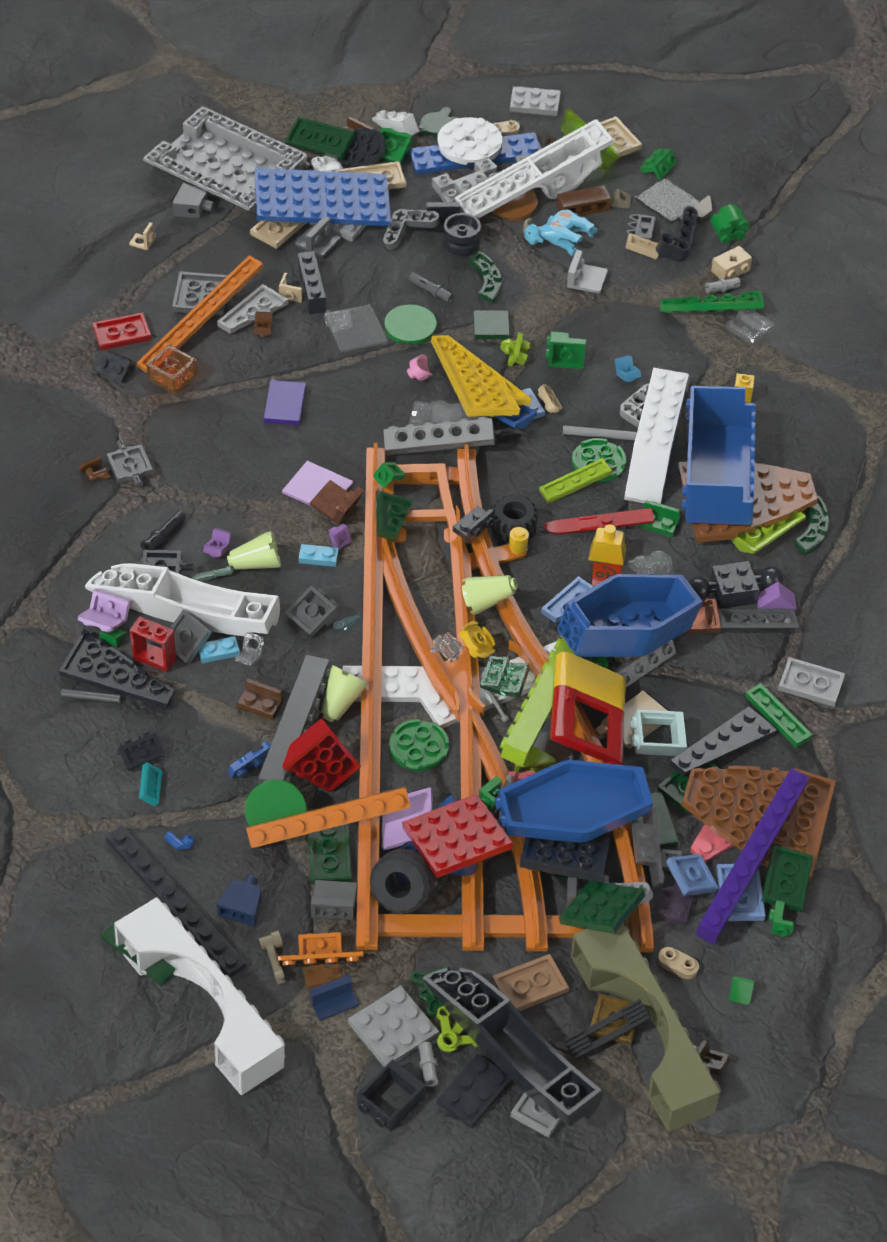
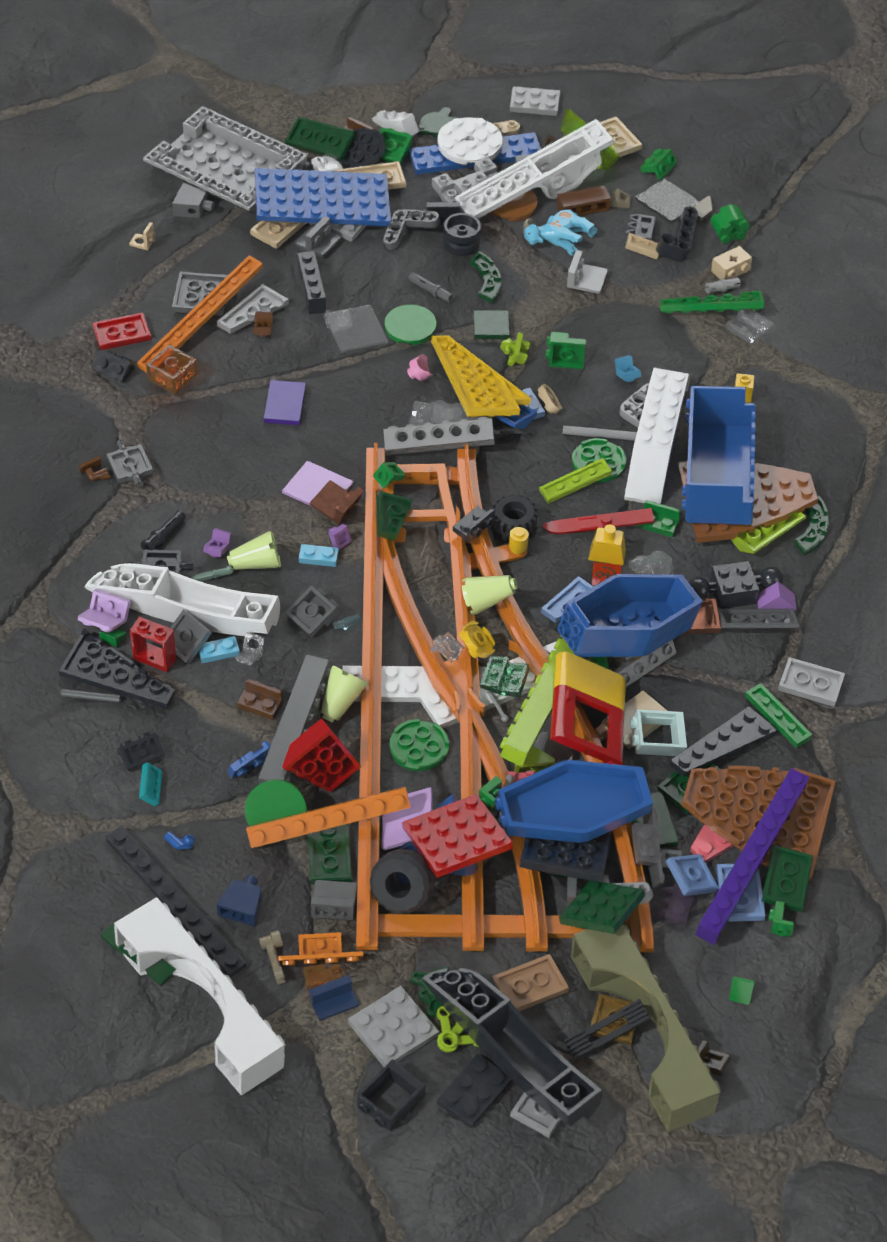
(291, 292): tan bracket -> none
(428, 1064): light grey pin -> none
(677, 963): tan plate -> none

